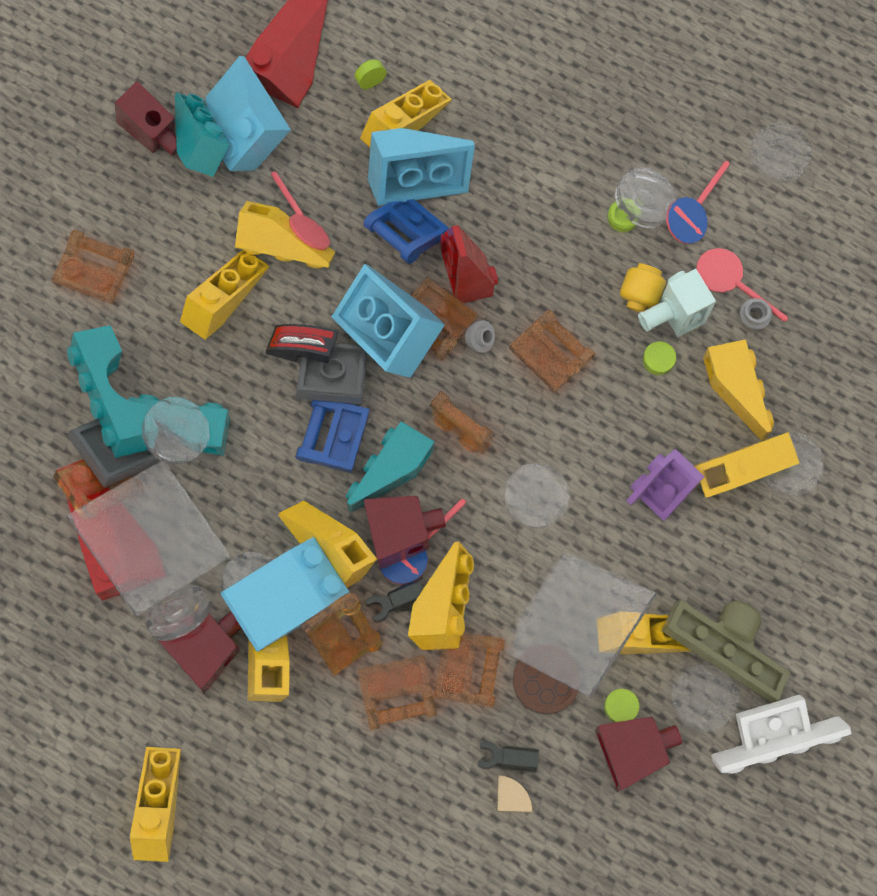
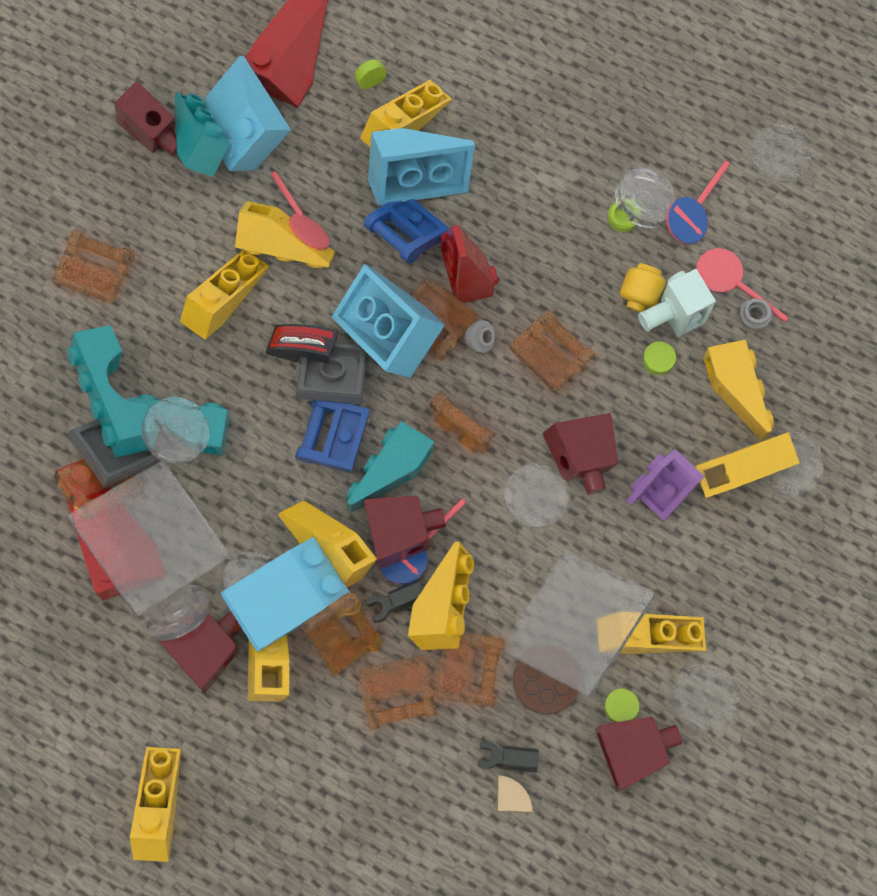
(584, 449): none -> dark red torso
(729, 645): olive plate -> none
(776, 731): white bracket -> none

